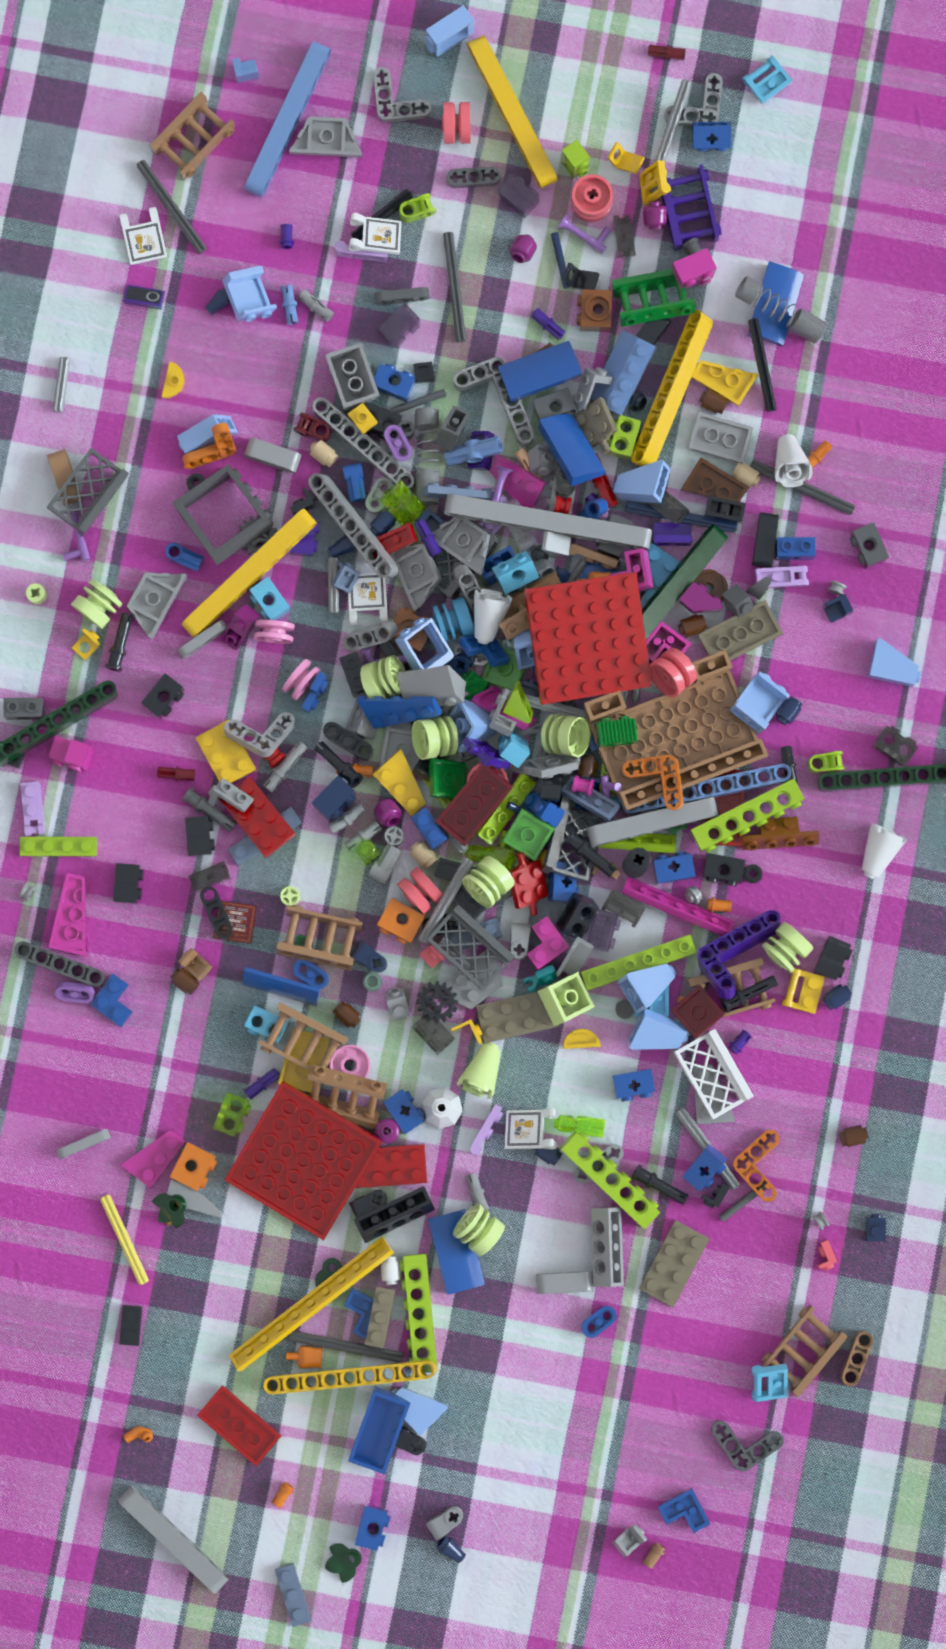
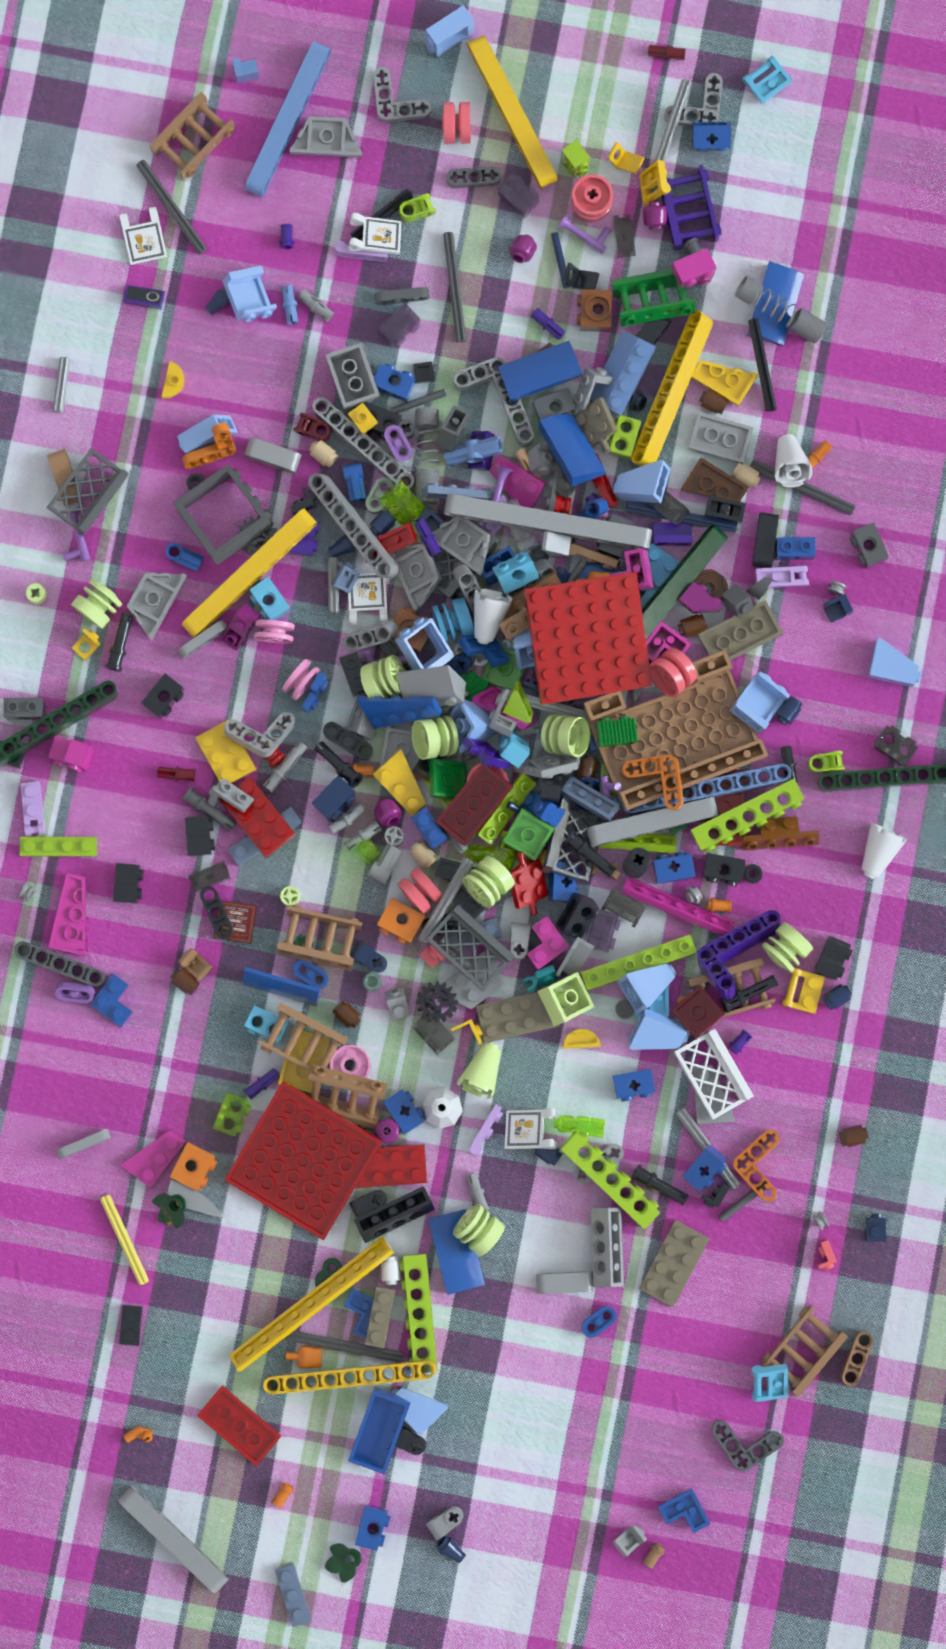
(583, 785): dark pink bush -> none

